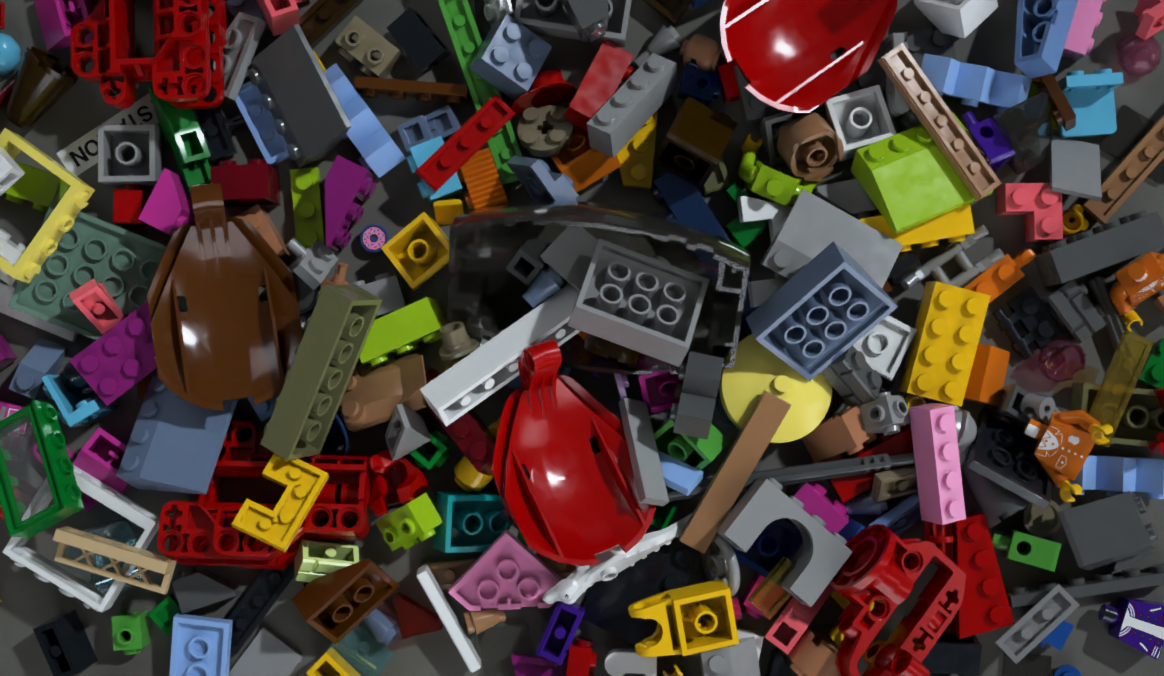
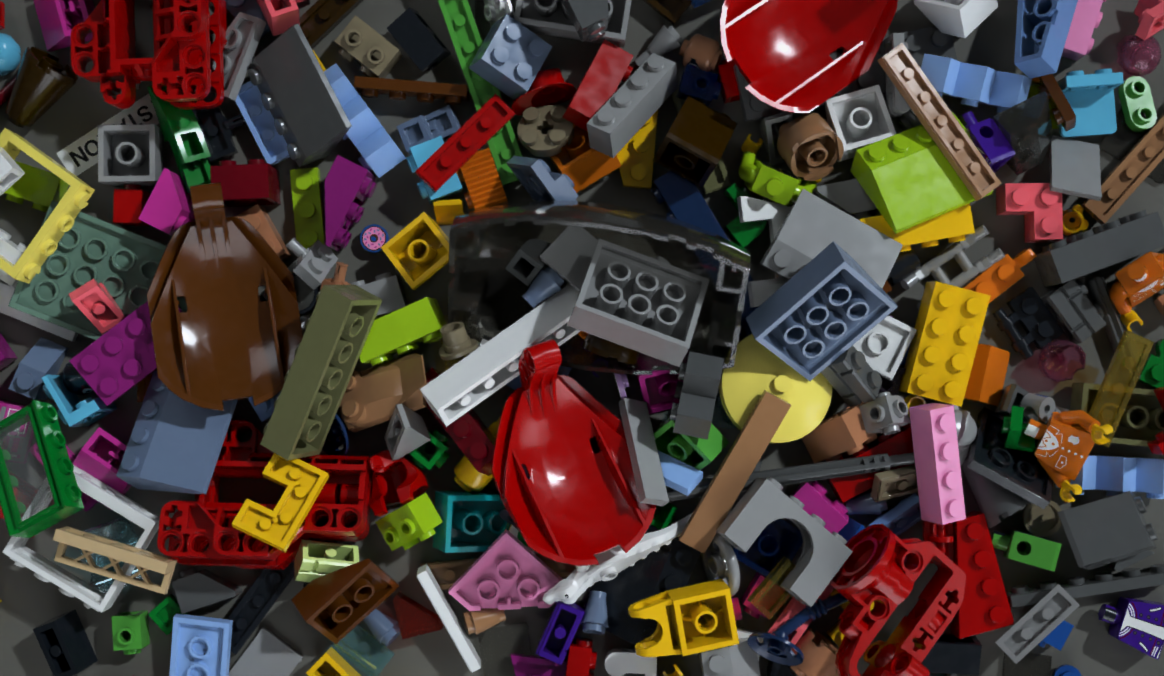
(595, 616): none -> sand blue cone
(778, 642): none -> dark blue dish
(1014, 429): none -> green bracket
(1136, 102): none -> bright green plate

